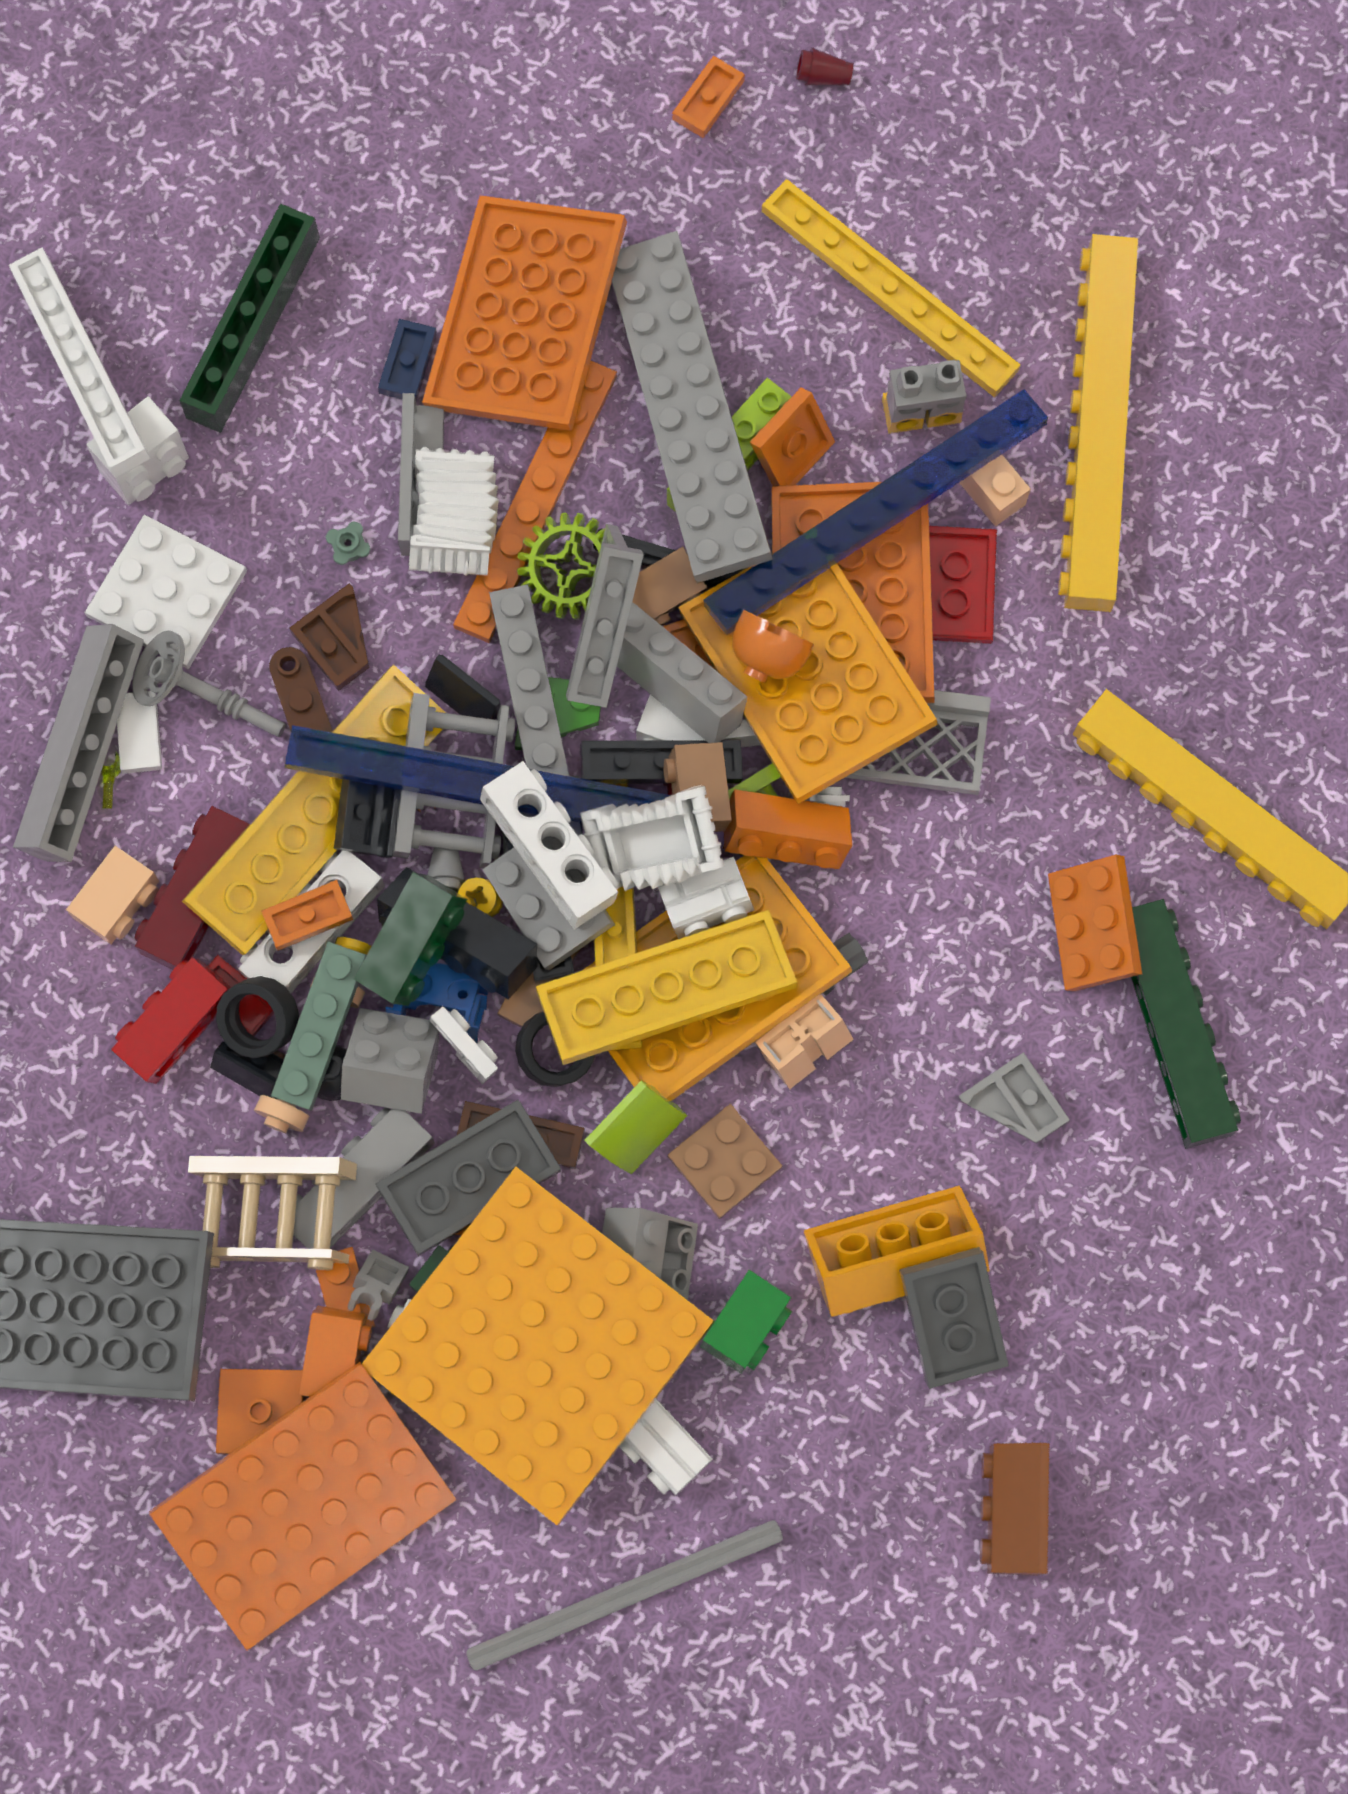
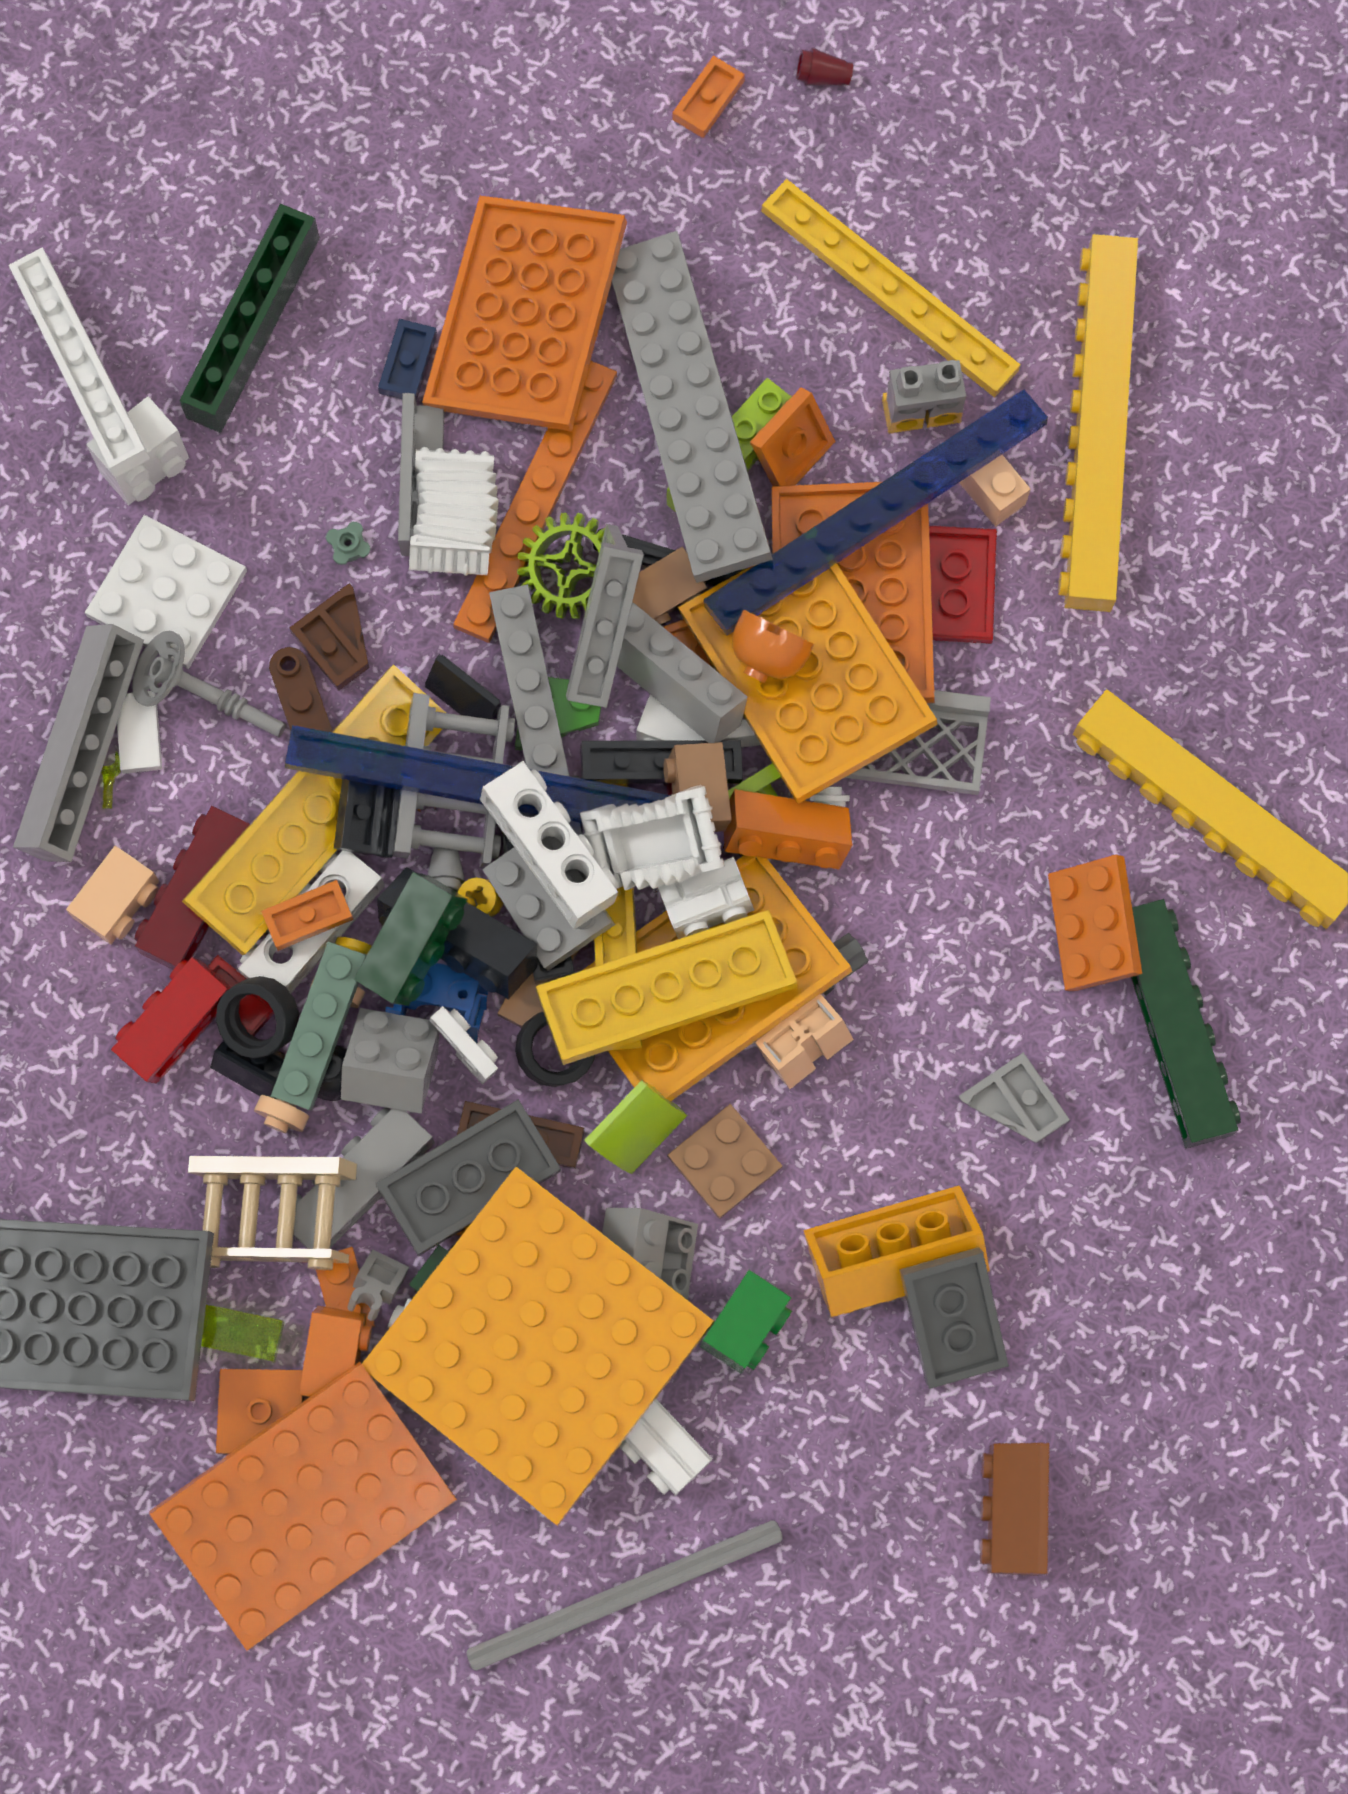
(241, 1333): none -> clear neon green plate

